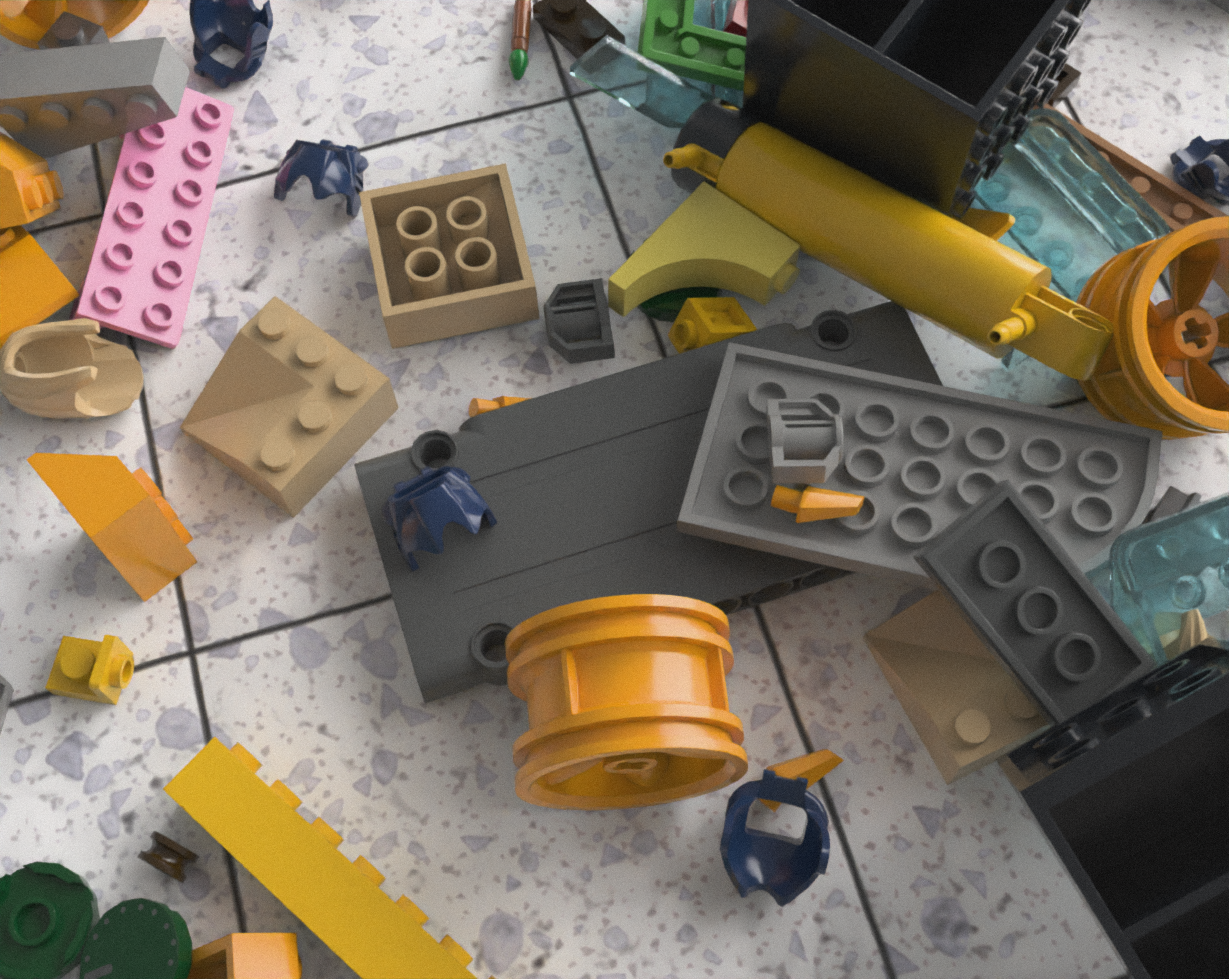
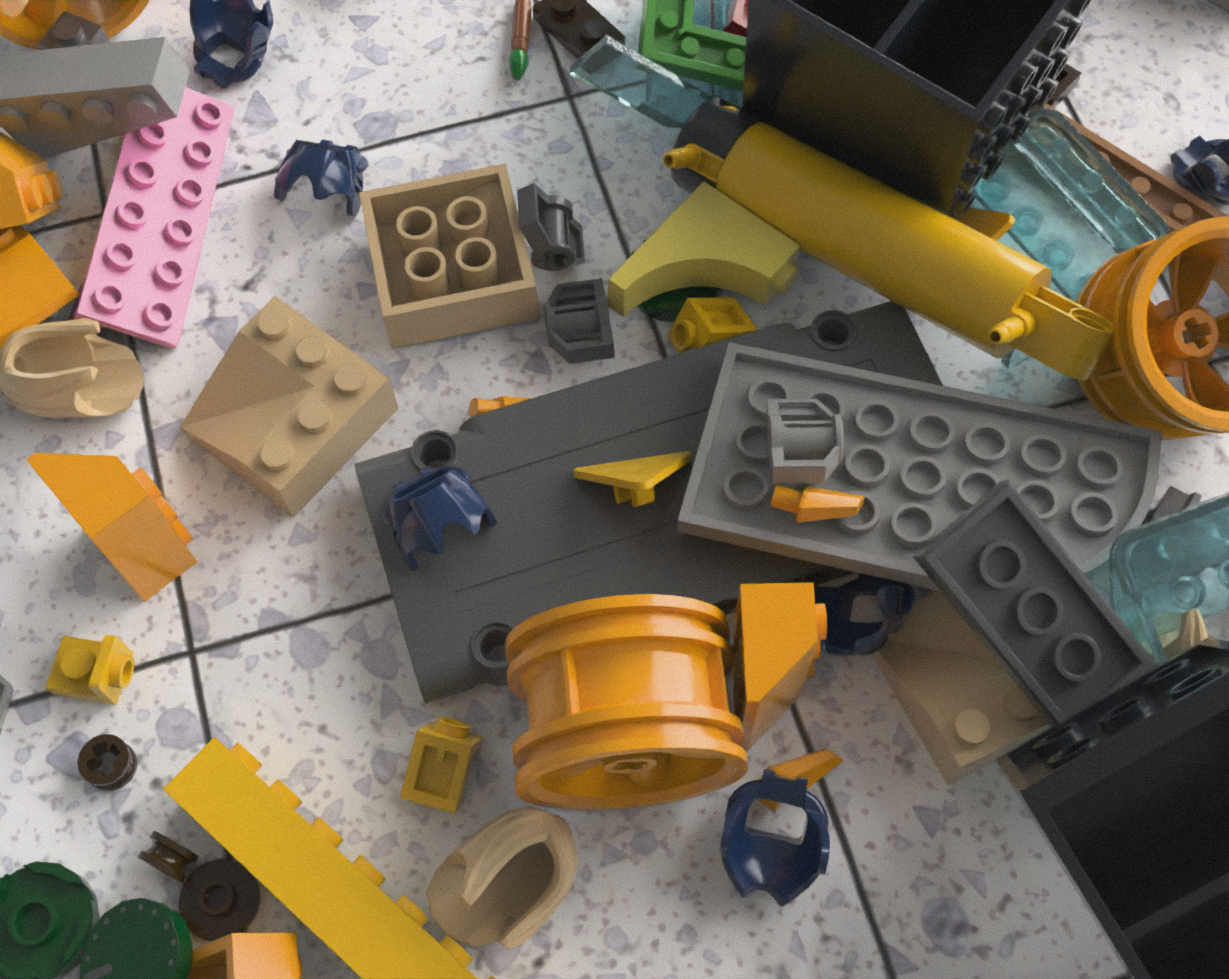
(90, 759): none -> dark brown bush
(219, 899): none -> dark brown piece
(440, 764): none -> yellow bracket
(505, 879): none -> tan hair
(550, 229): none -> dark grey piece
(634, 477): none -> yellow piece
(773, 651): none -> light orange slope
(861, 638): none -> dark blue helmet

